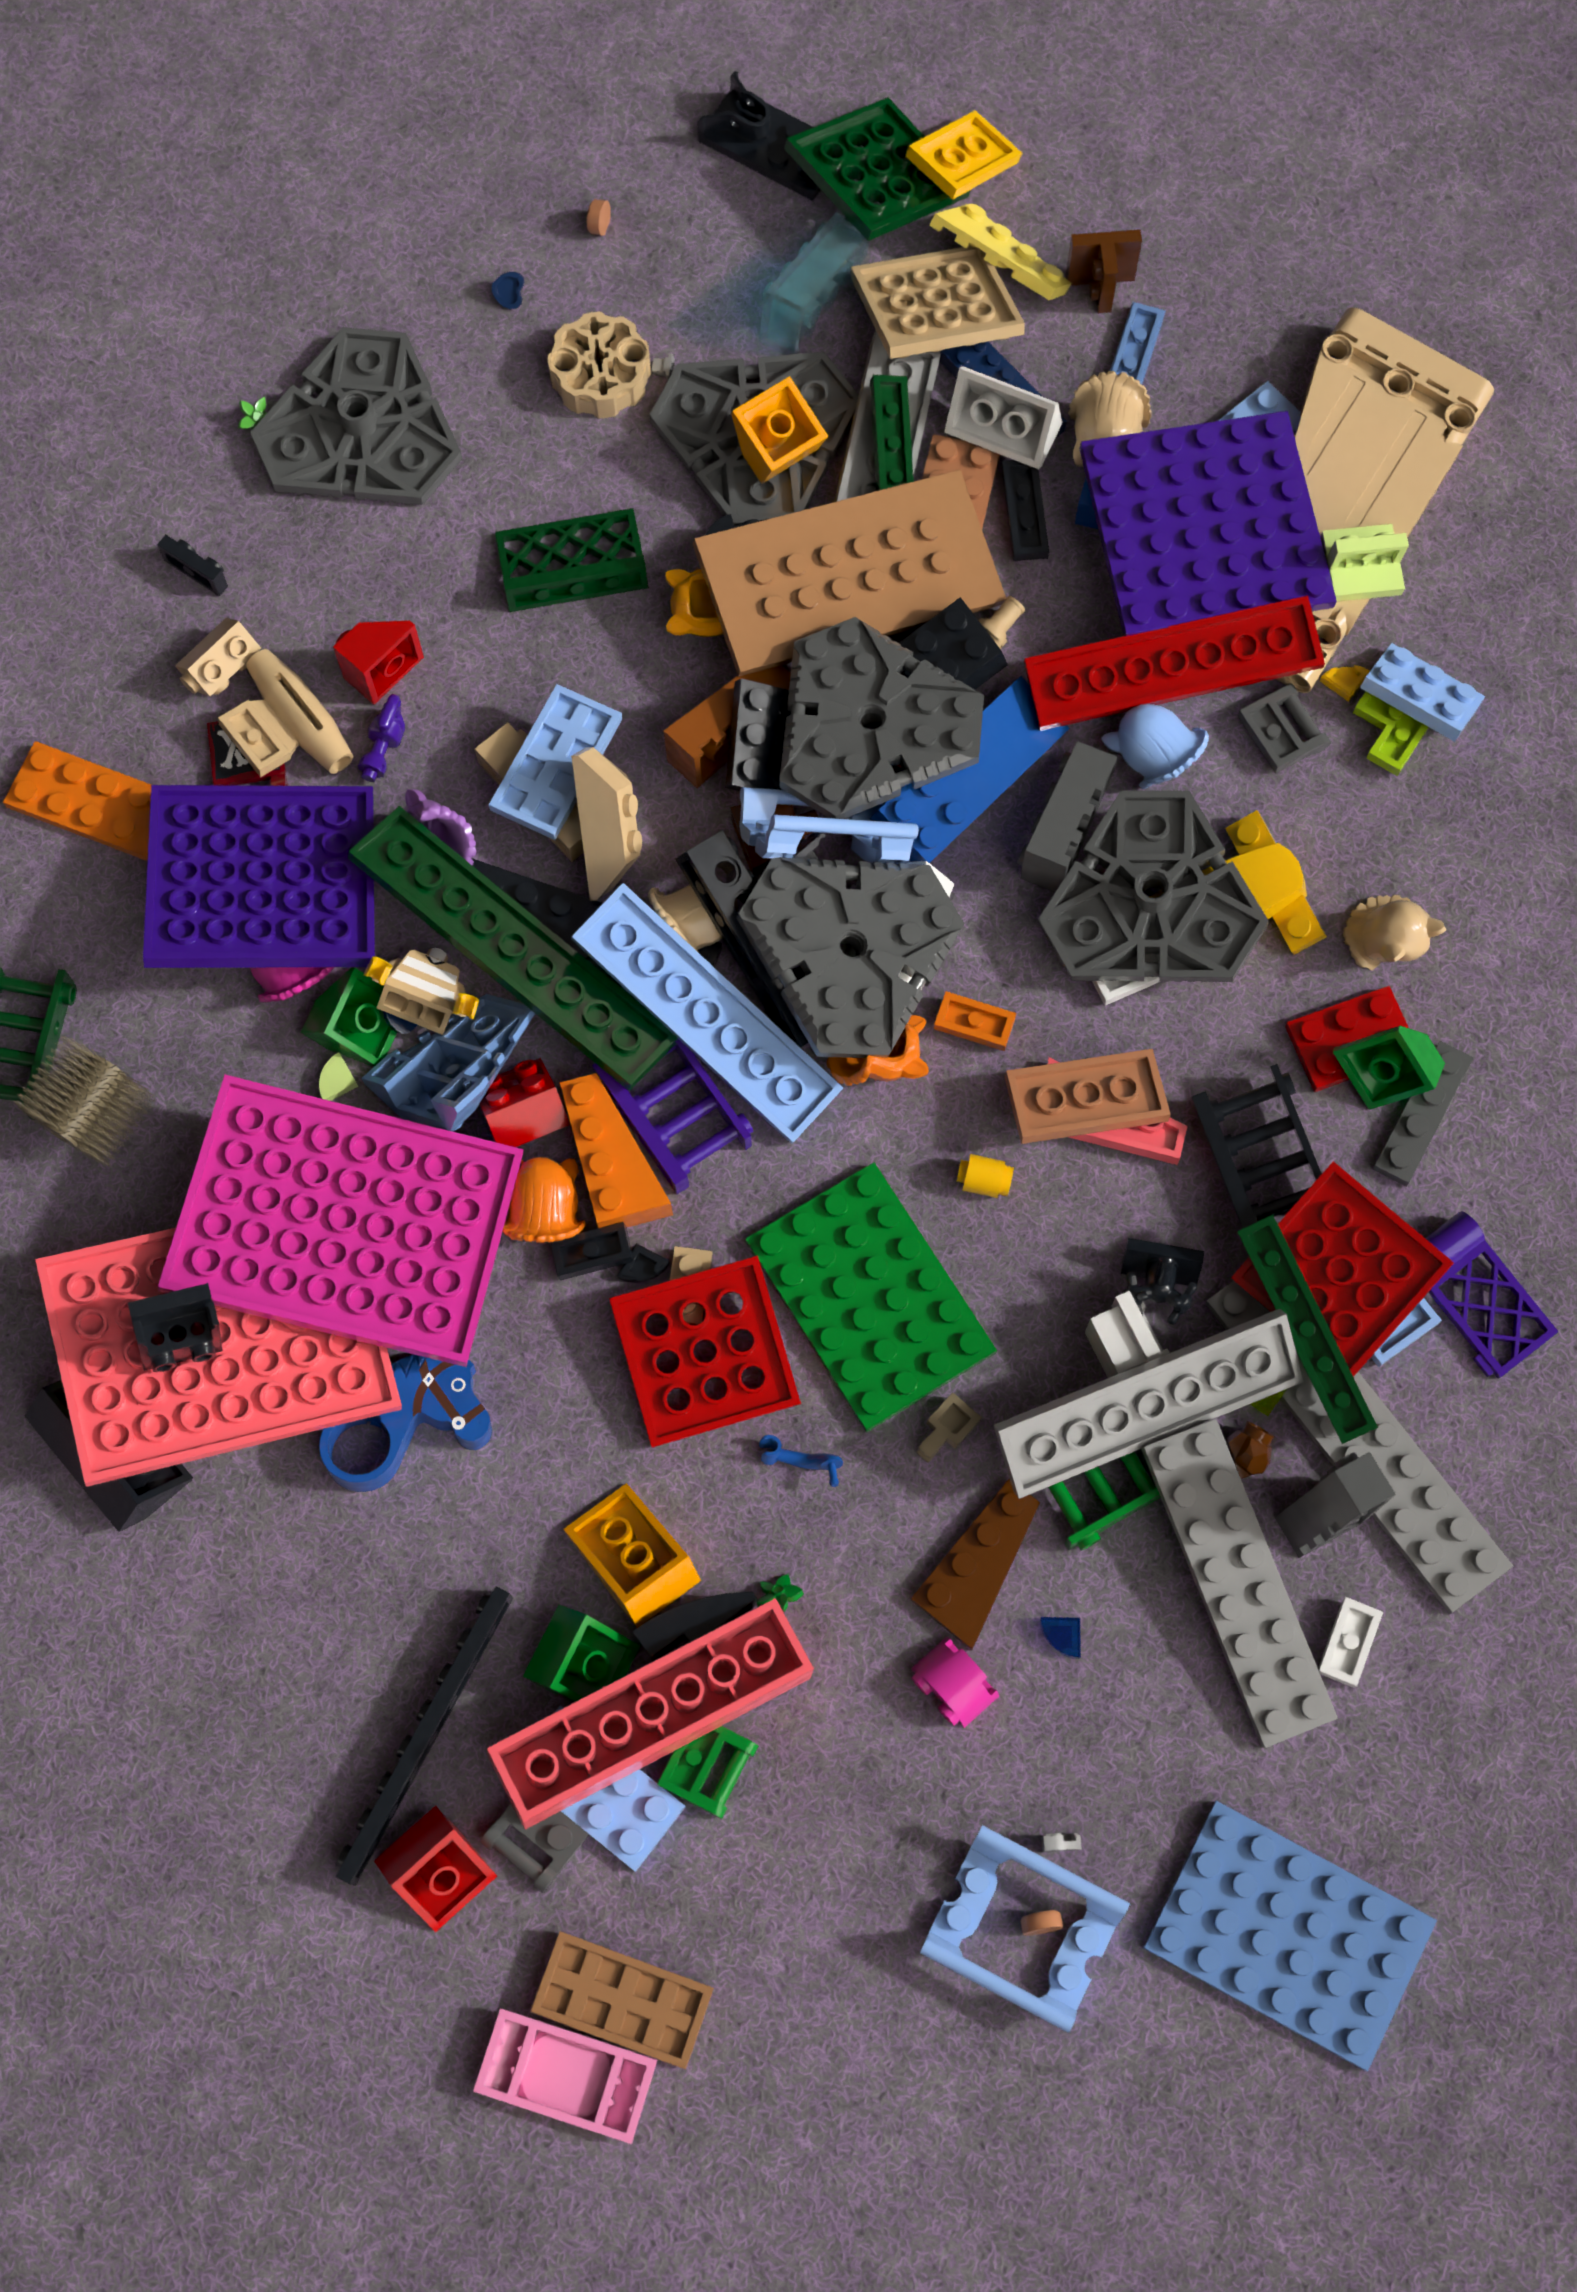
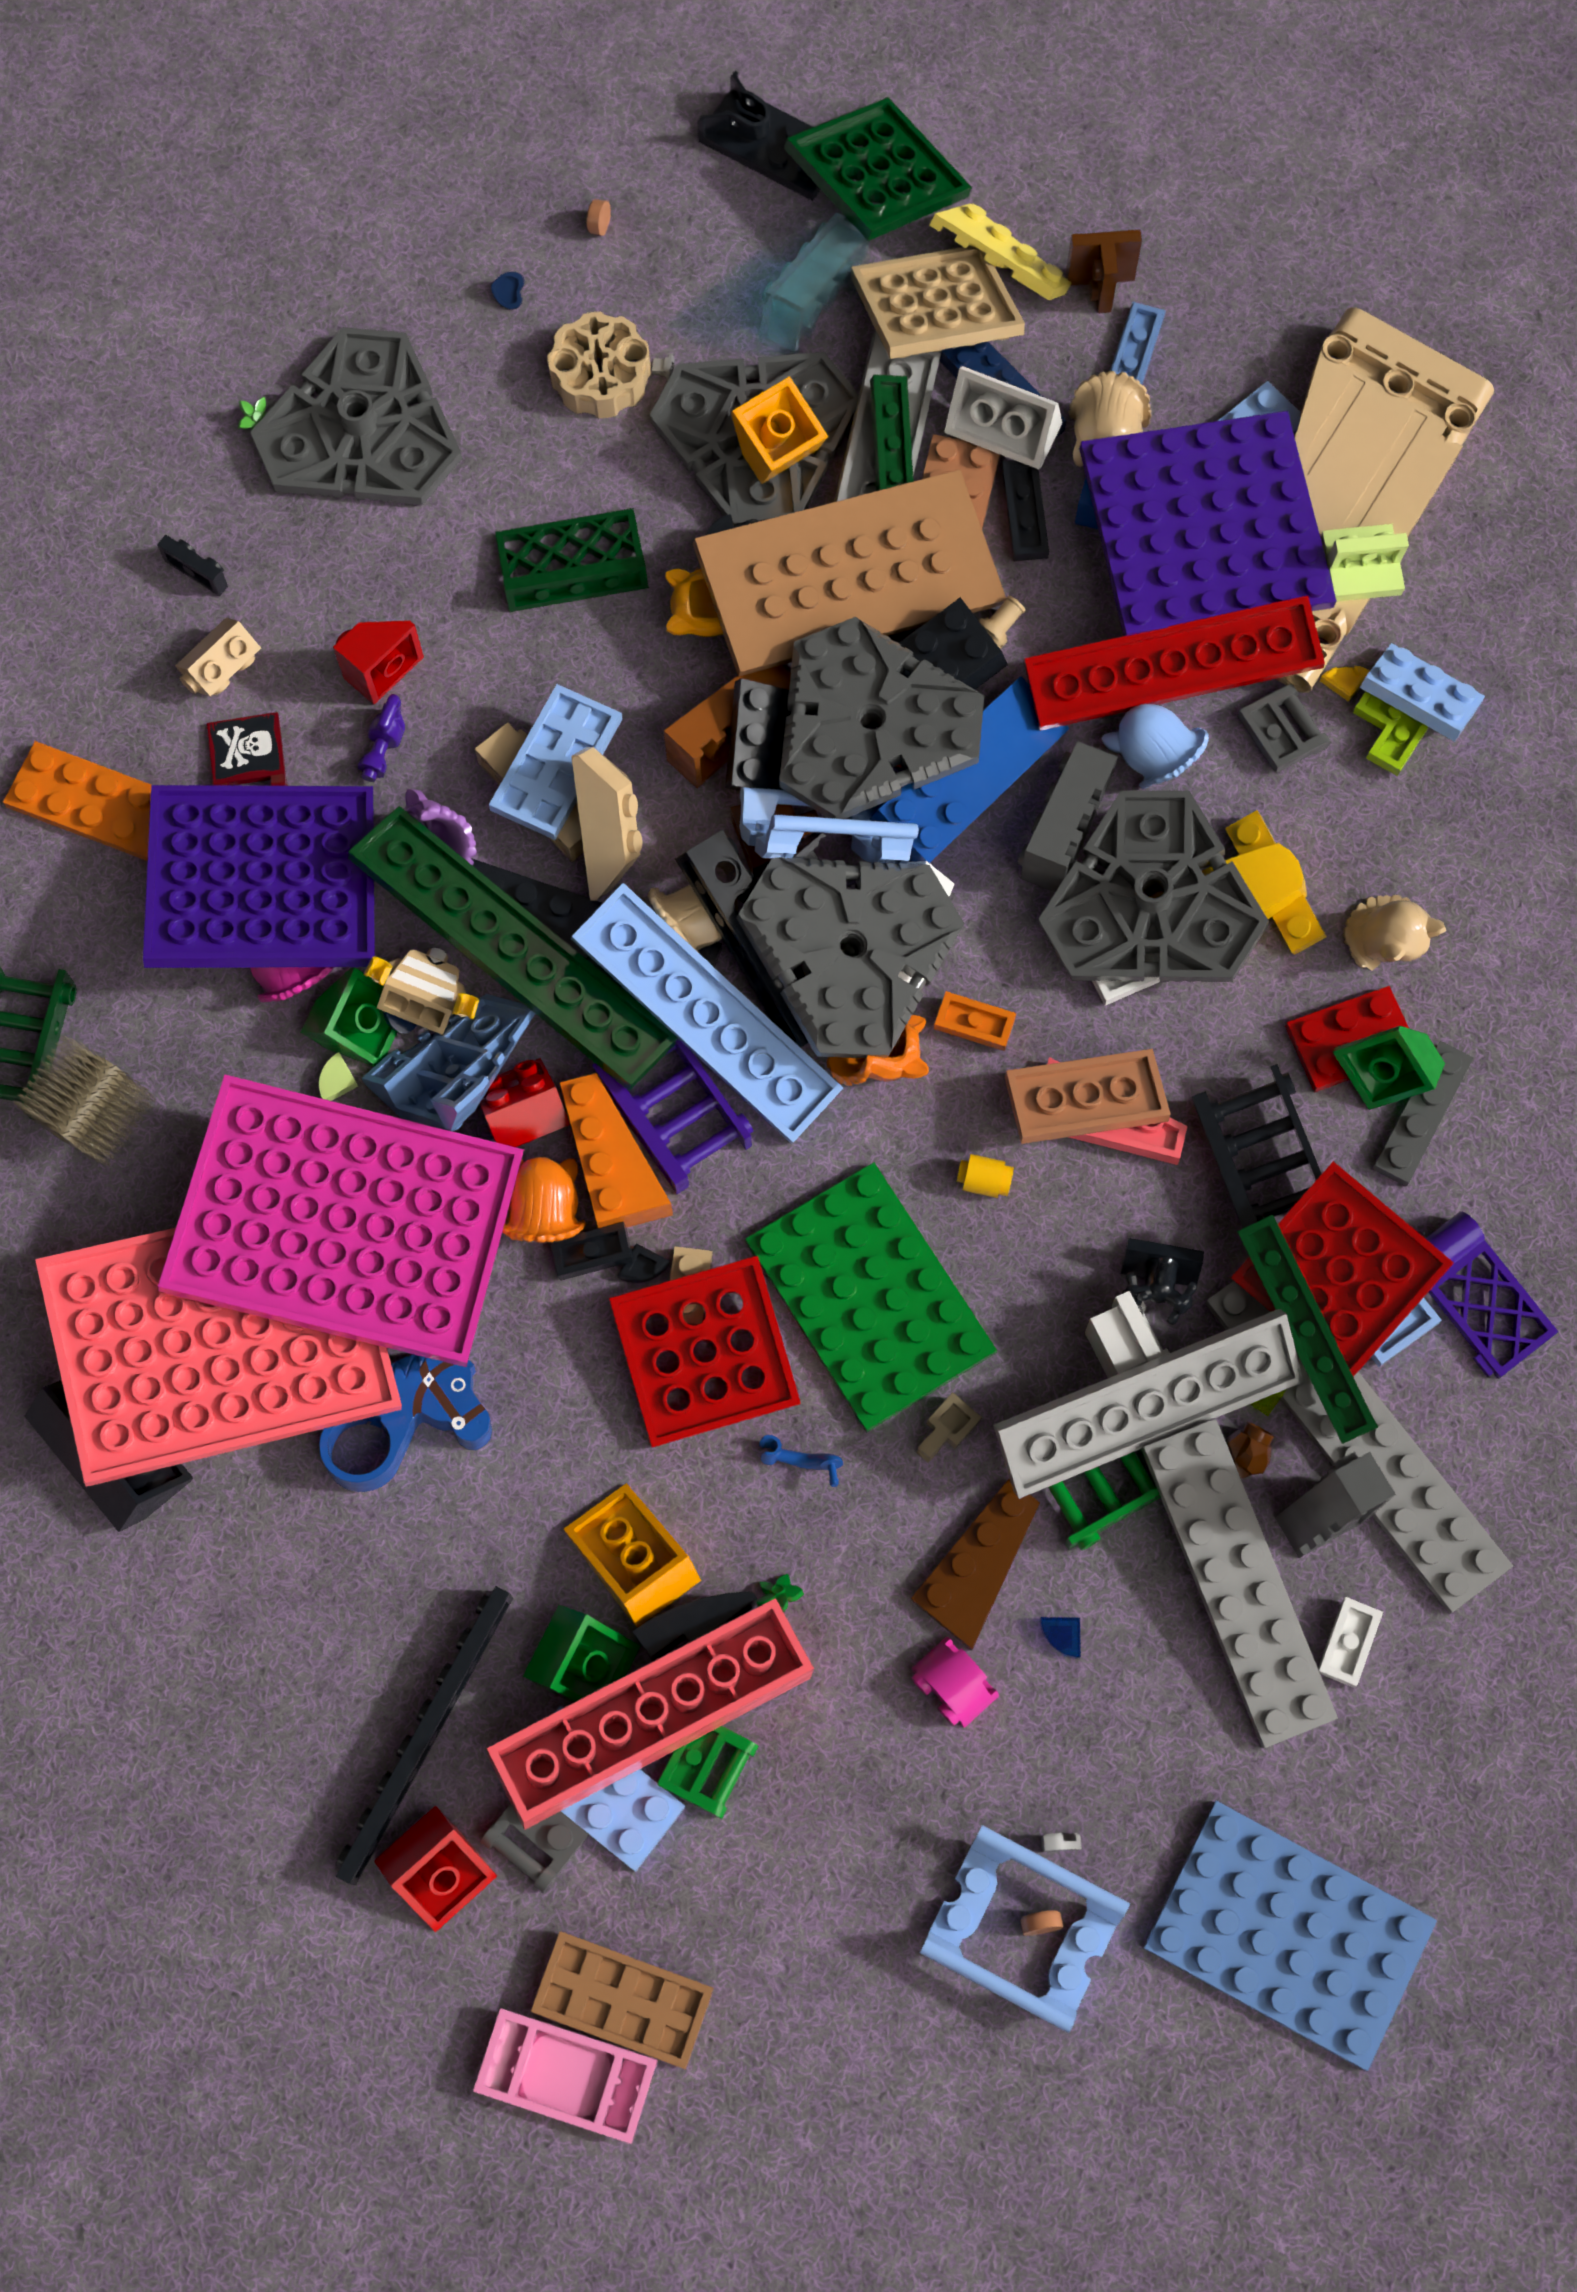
(175, 1315): black piece -> none
(287, 717): tan plate -> none
(963, 154): yellow plate -> none

